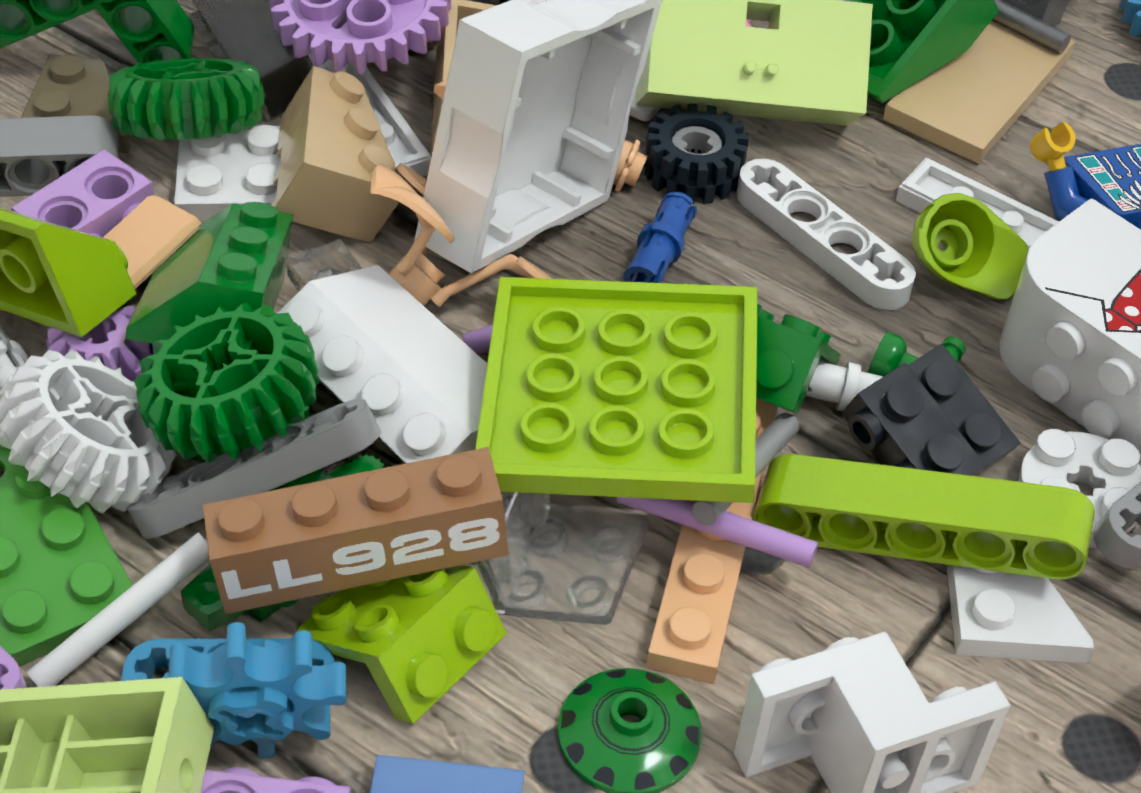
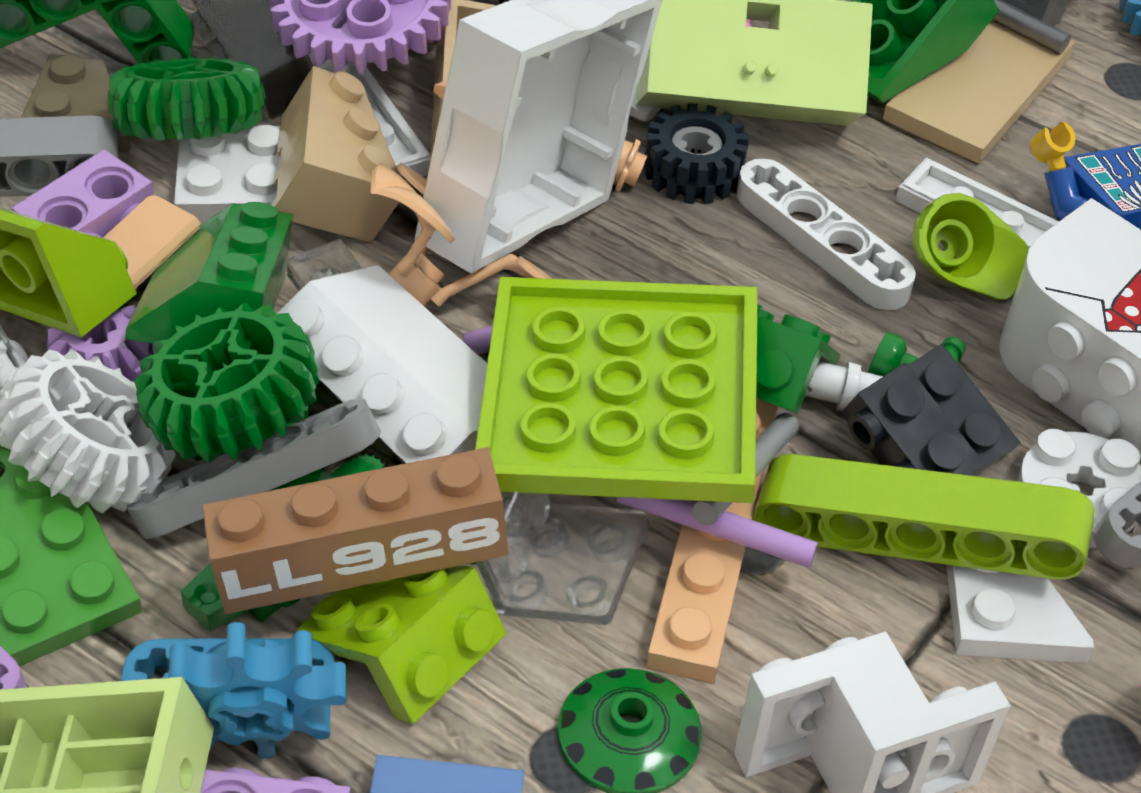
(120, 613): white bar -> none
(662, 239): blue pin -> none

